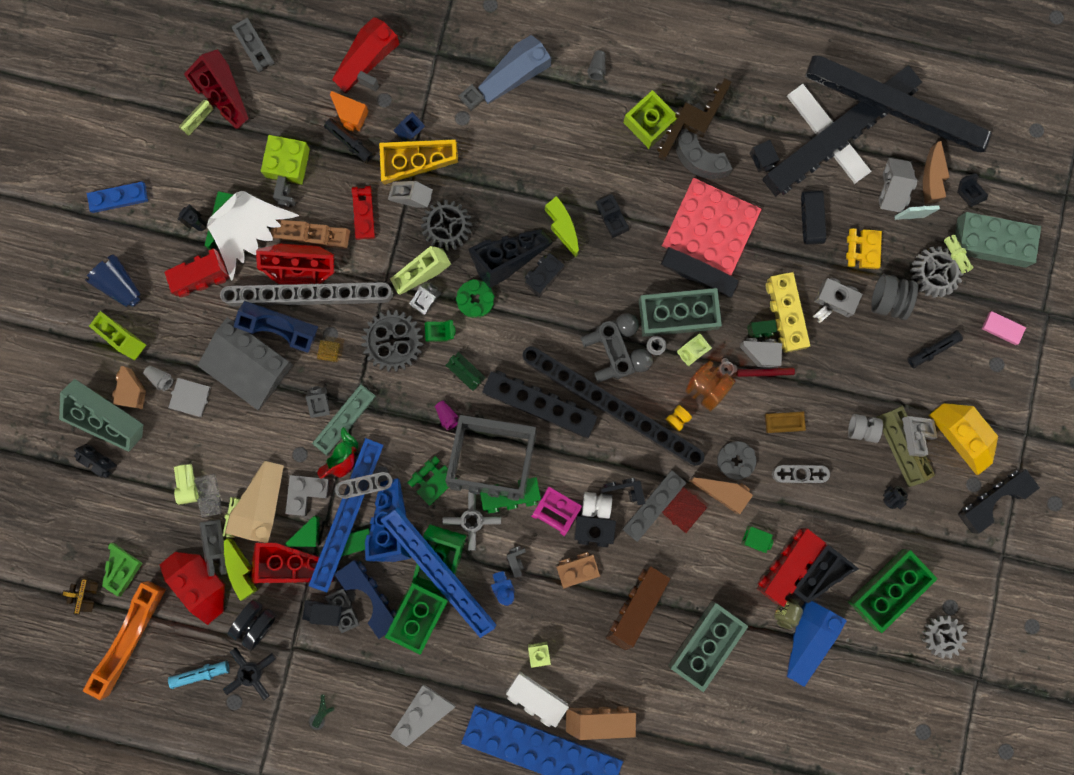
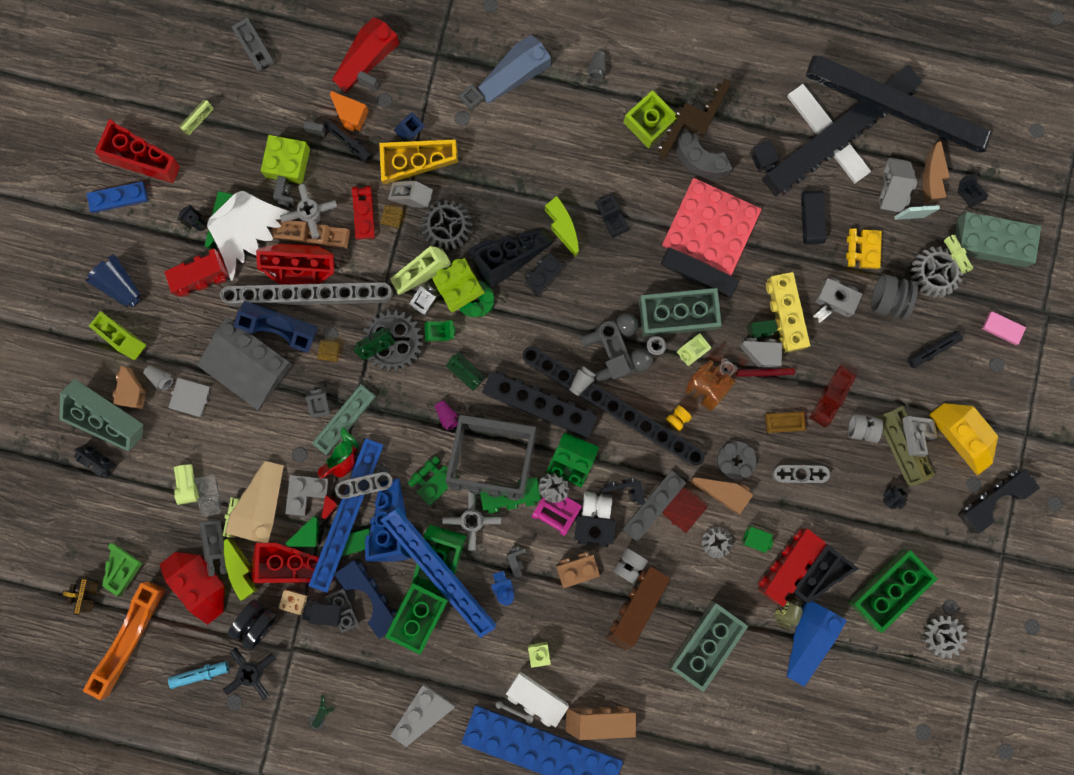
(133, 153): none -> red wedge
(214, 79): dark red wedge -> none
(292, 602): none -> tan slope
(306, 205): none -> light grey bar
(315, 128): none -> dark grey tile
(329, 506): none -> red slope
(367, 348): none -> dark green hinge
(392, 217): none -> clear yellow tile
(458, 284): none -> lime plate
(529, 718): none -> light grey hinge
(551, 494): none -> light grey gear
(573, 459): none -> green slope
(582, 380): none -> light grey cone
(618, 367): none -> dark grey tile
(634, 560): none -> light grey wheel
(709, 538): none -> light grey gear
(832, 397): none -> clear red slope

